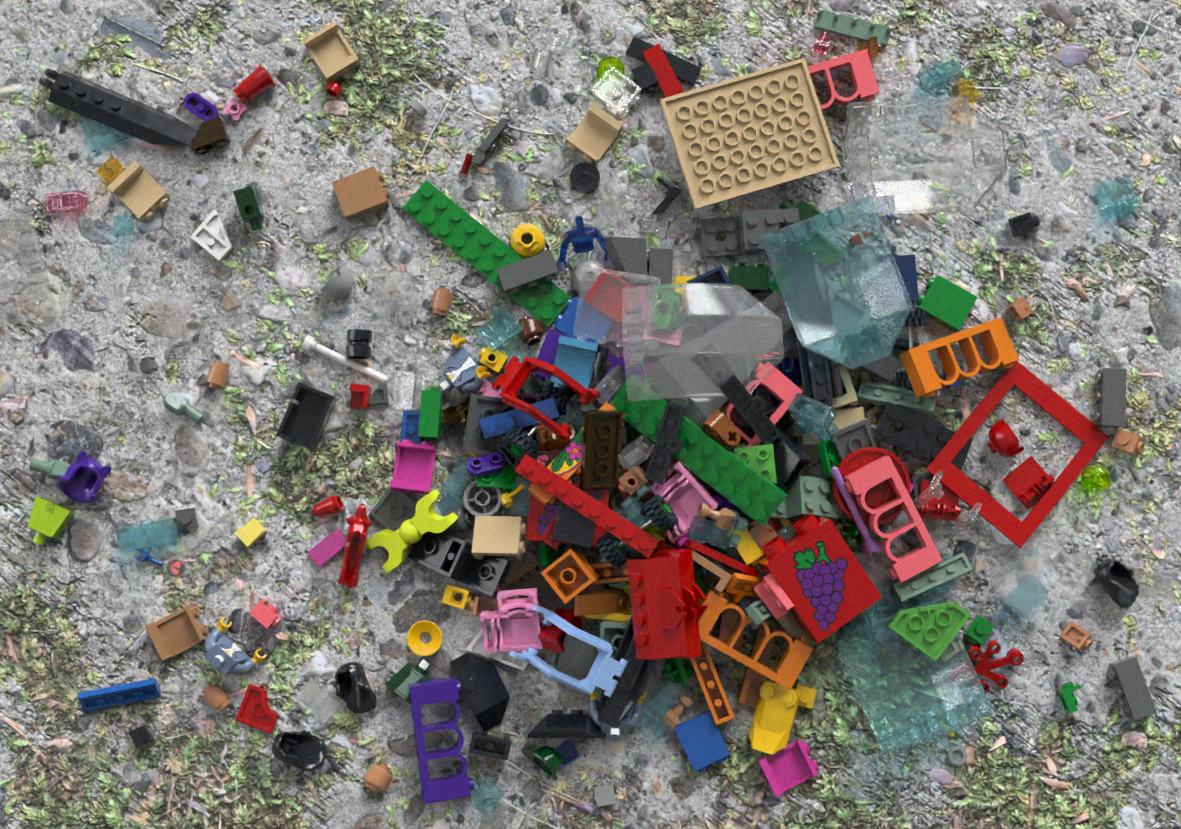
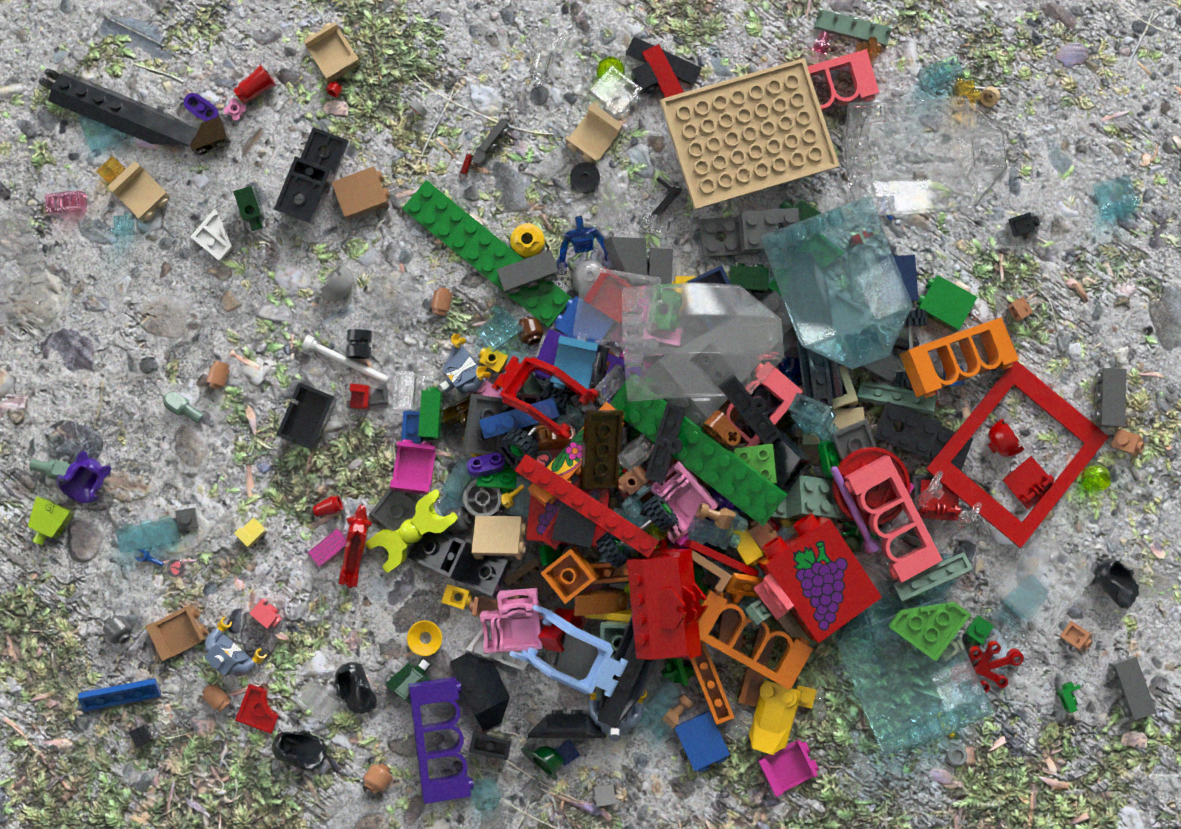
(117, 629): none -> dark grey head
(311, 175): none -> black bracket
(990, 96): none -> tan tile

